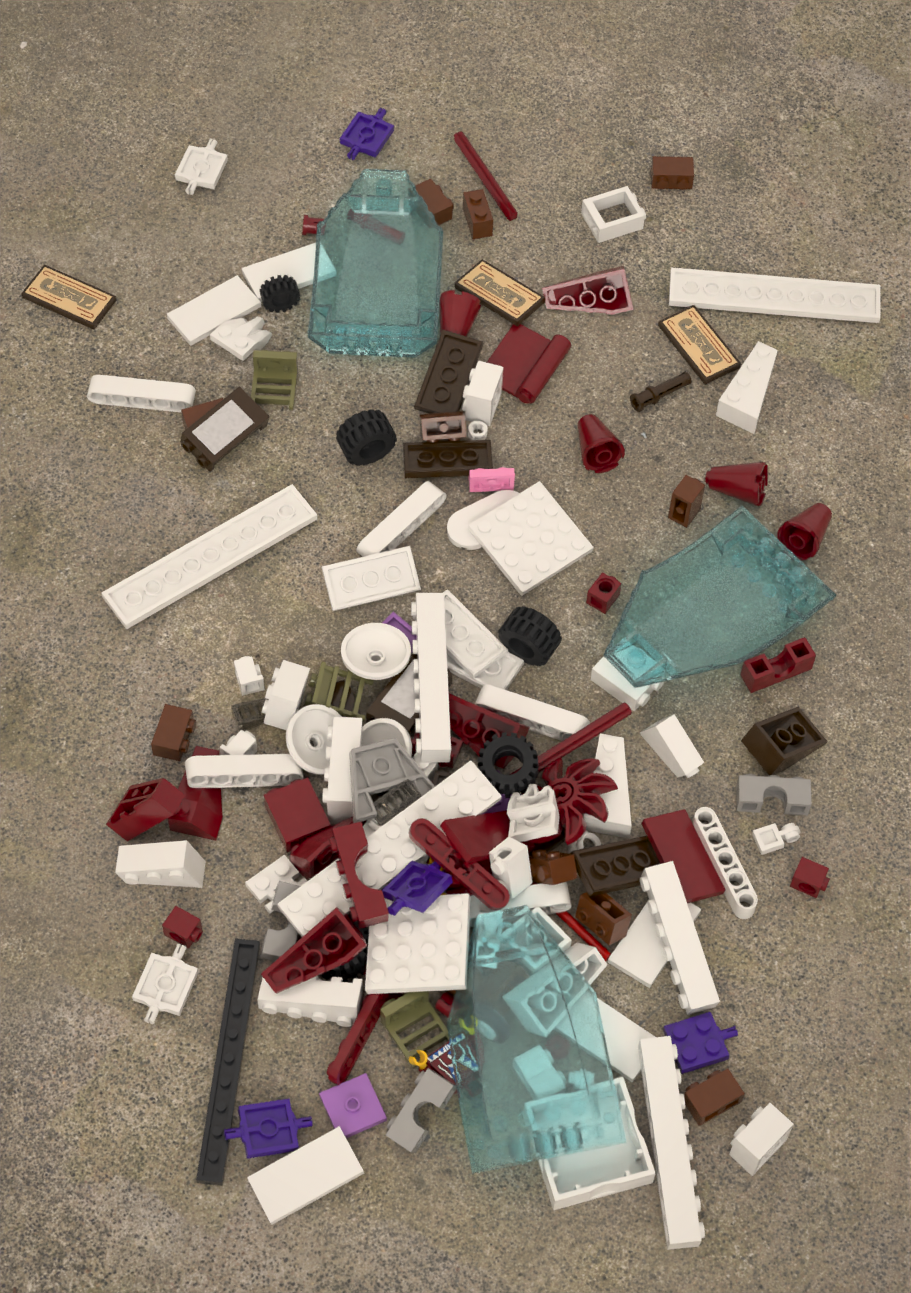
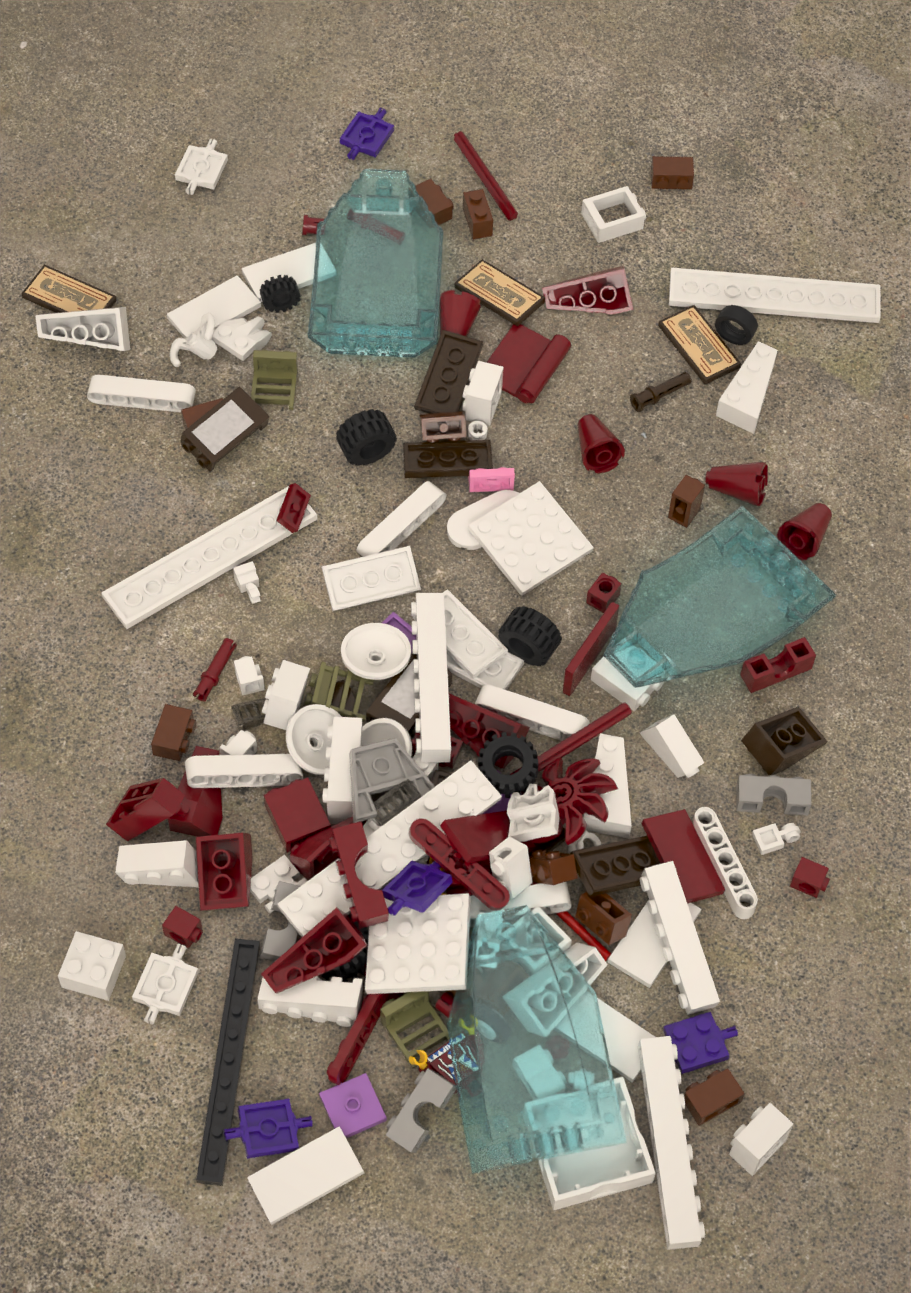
(88, 327): none -> white wedge
(92, 965): none -> white brick
(196, 342): none -> white piece
(211, 677): none -> dark red pin
(224, 870): none -> dark red slope
(247, 580): none -> white piece
(293, 507): none -> dark red plate
(590, 649): none -> dark red tile
(743, 318): none -> black tyre

